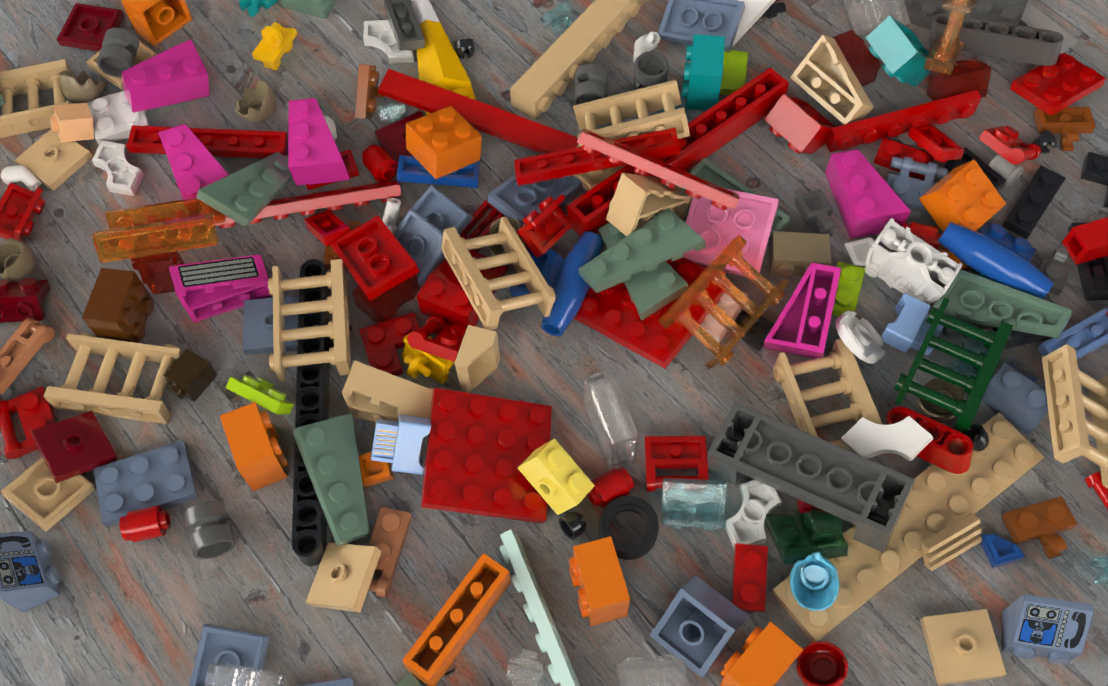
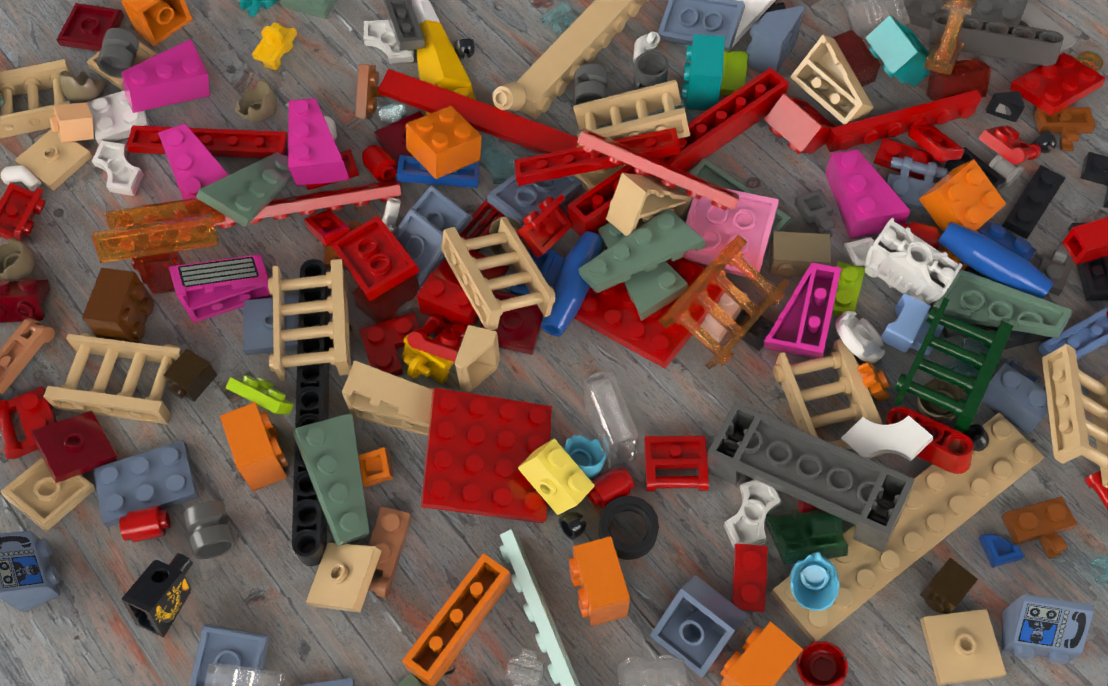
(159, 594): none -> black torso
(400, 443): light blue piece -> none
(495, 161): none -> clear light blue tile
(509, 97): none -> tan hat
(519, 327): none -> dark red plate
(586, 454): none -> medium azure hair
(693, 503): clear light blue bracket -> none
(774, 38): none -> sand blue slope
(875, 380): none -> orange plate
(948, 587): none -> dark brown brick
(951, 542): tan tile -> none
(1006, 105): none -> black slope
(1091, 60): none -> clear orange tile

